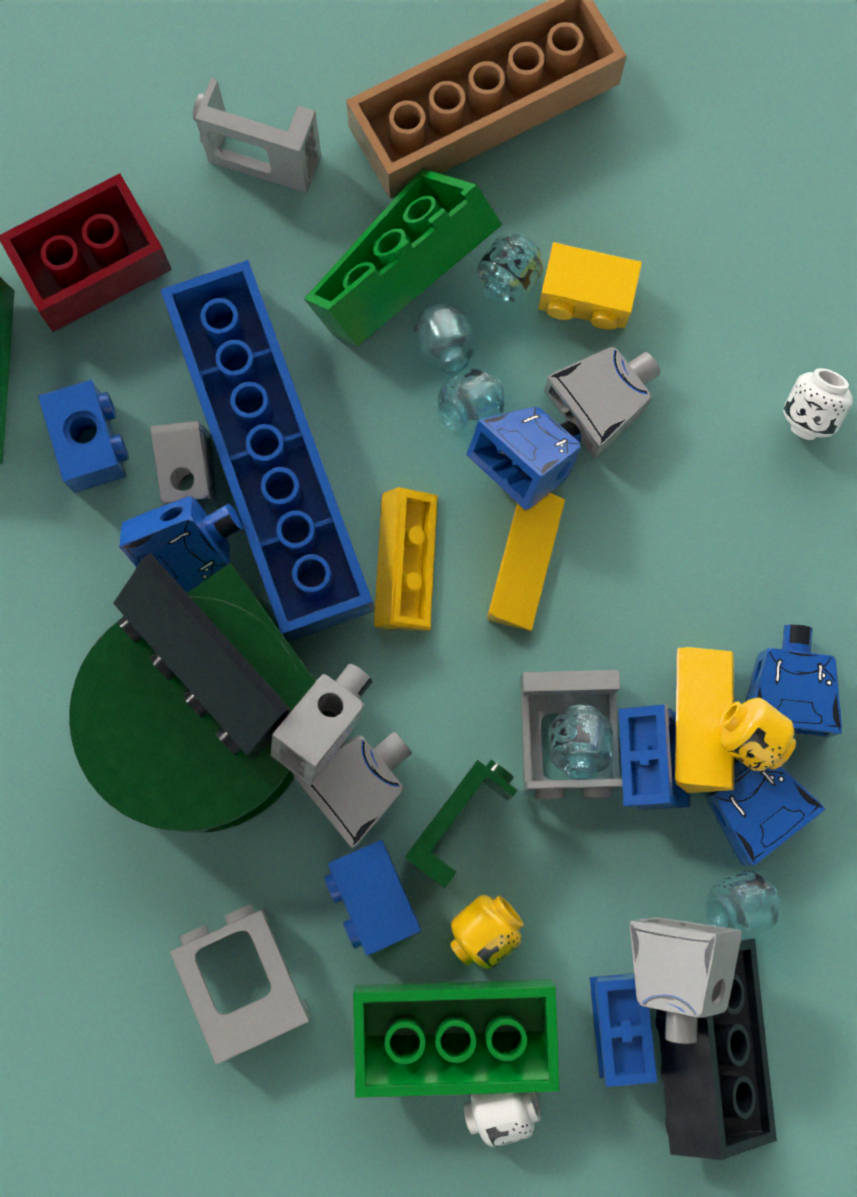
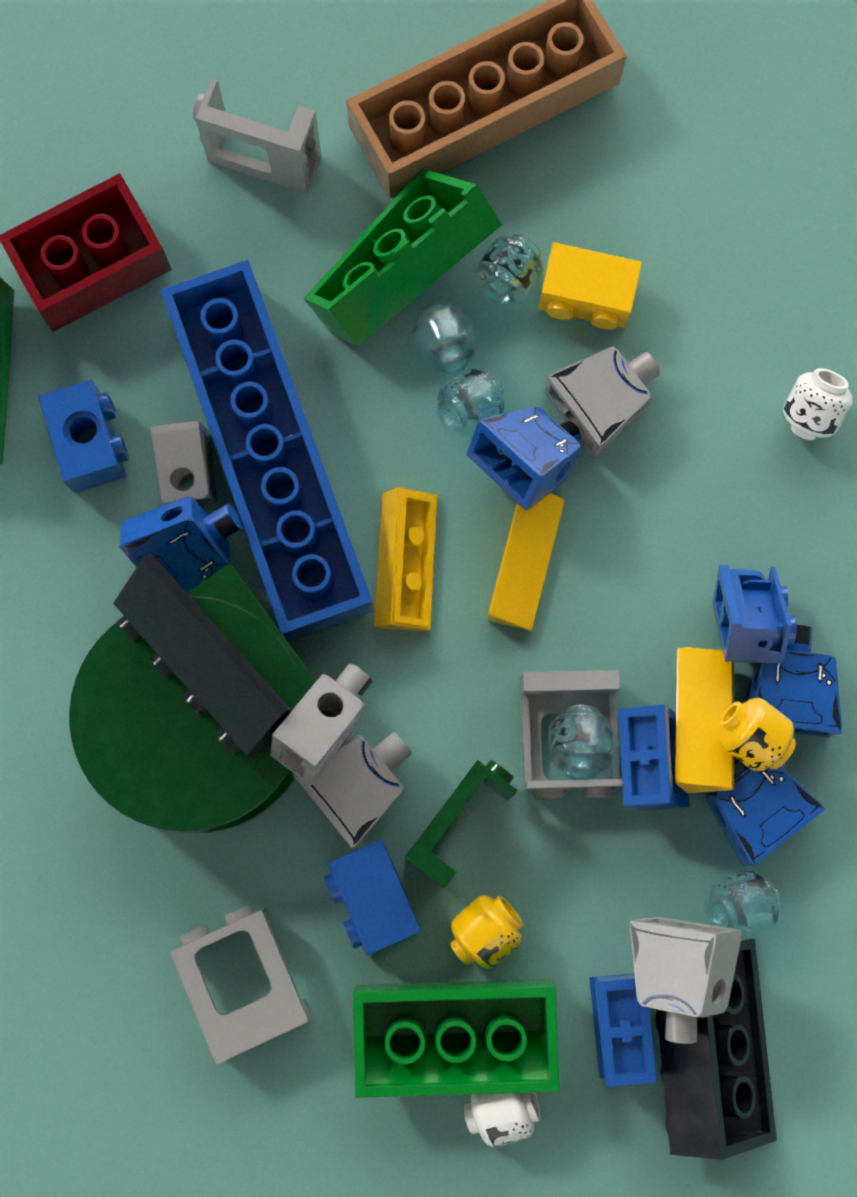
(752, 616): none -> blue hinge

